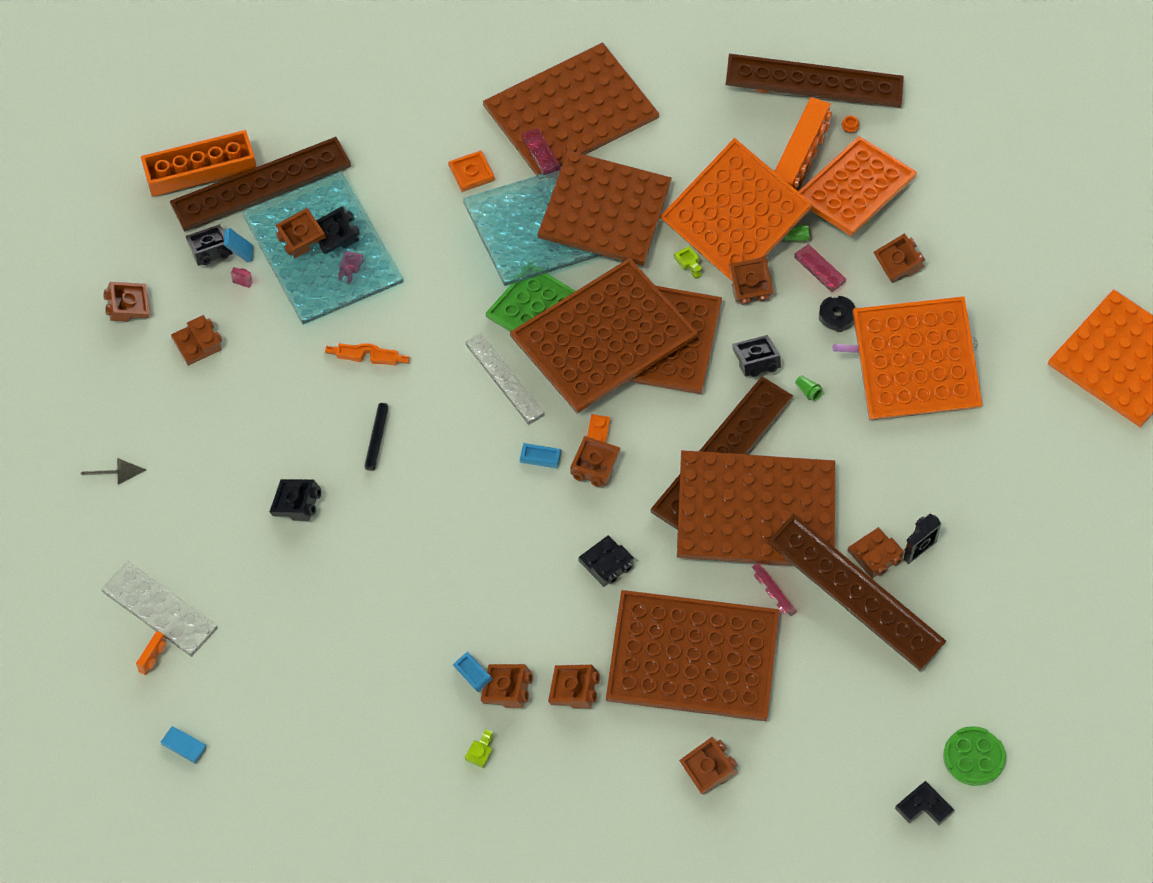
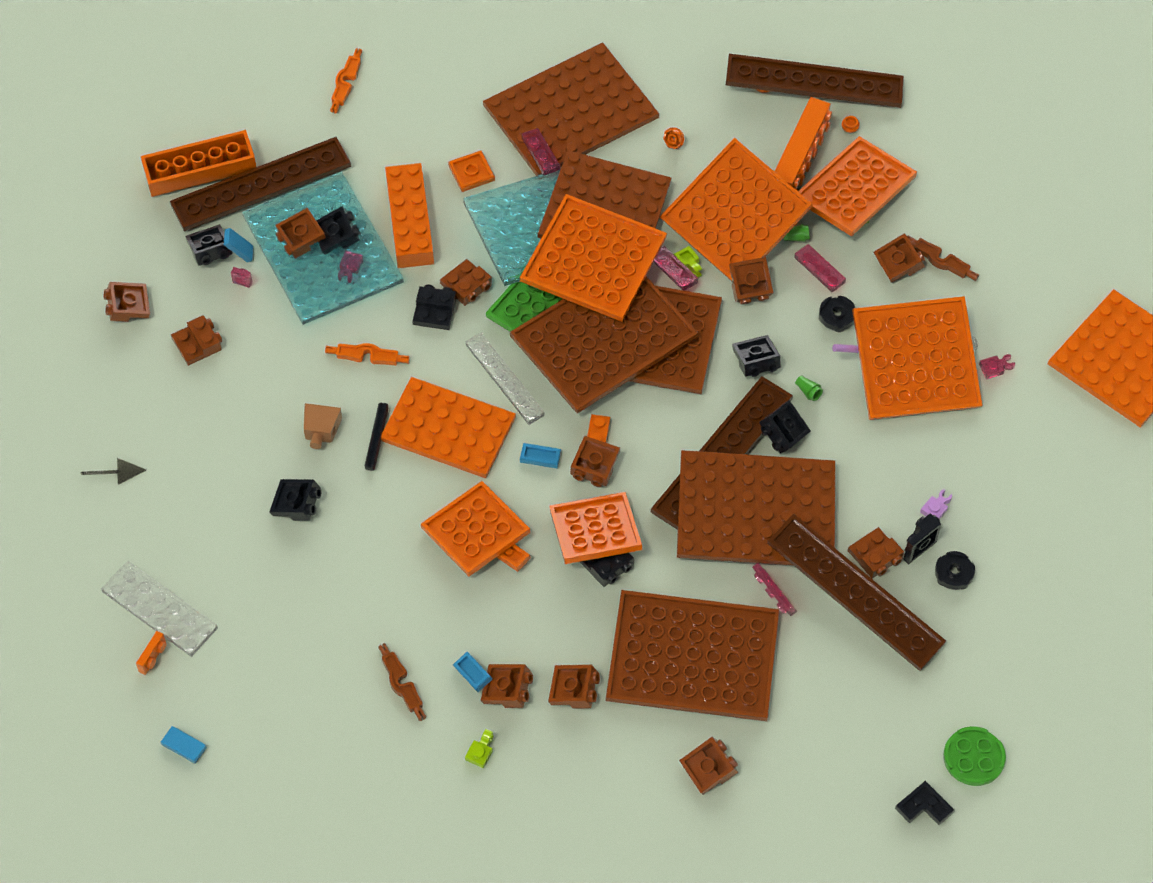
(321, 423): none -> medium nougat torso
(343, 88): none -> orange piece
(406, 690): none -> dark orange piece
(409, 215): none -> orange brick
(434, 307): none -> black plate
(448, 427): none -> orange plate
(467, 281): none -> dark orange plate
(475, 528): none -> orange plate
(514, 557): none -> orange plate
(593, 257): none -> orange plate
(595, 528): none -> orange plate
(673, 138): none -> orange plate
(675, 269): none -> clear pink plate
(784, 427): none -> black plate
(936, 506): none -> lavender plate
(949, 263): none -> dark orange piece
(949, 579): none -> black plate
(994, 367): none -> clear pink plate

